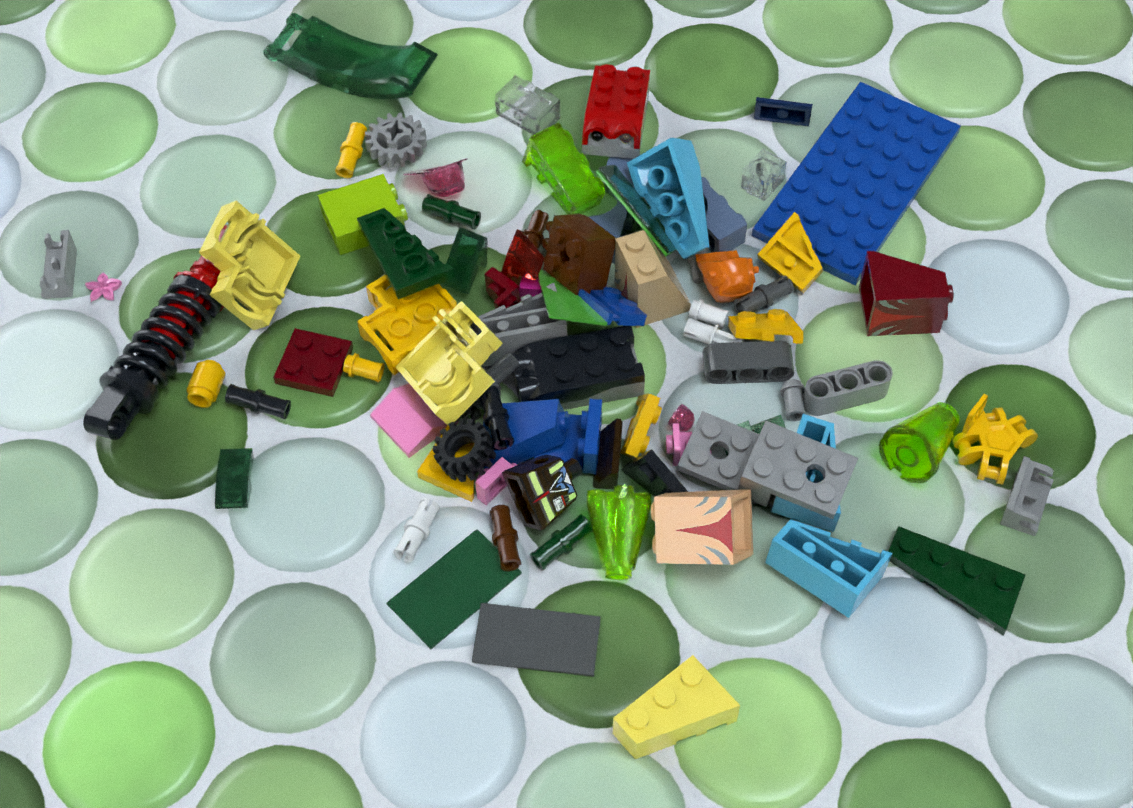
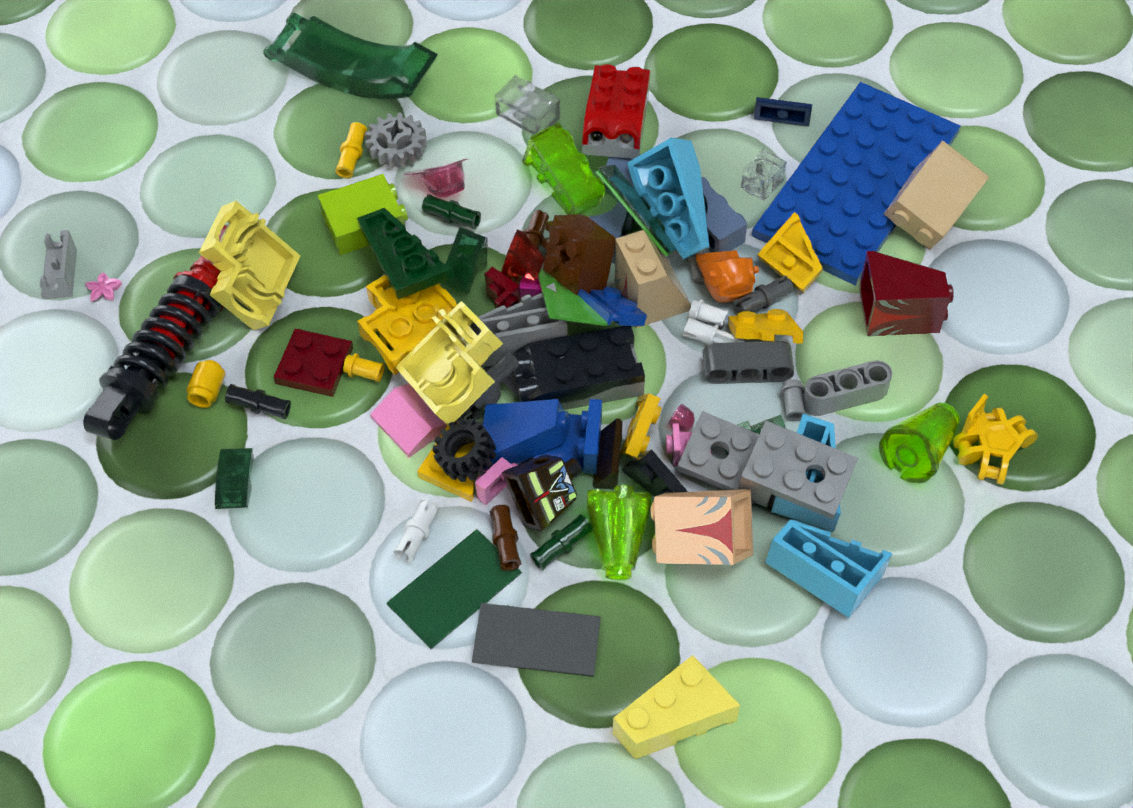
(496, 418): black pin -> none
(936, 195): none -> tan slope
(972, 581): dark green wing -> none
(1028, 497): light grey hinge -> none

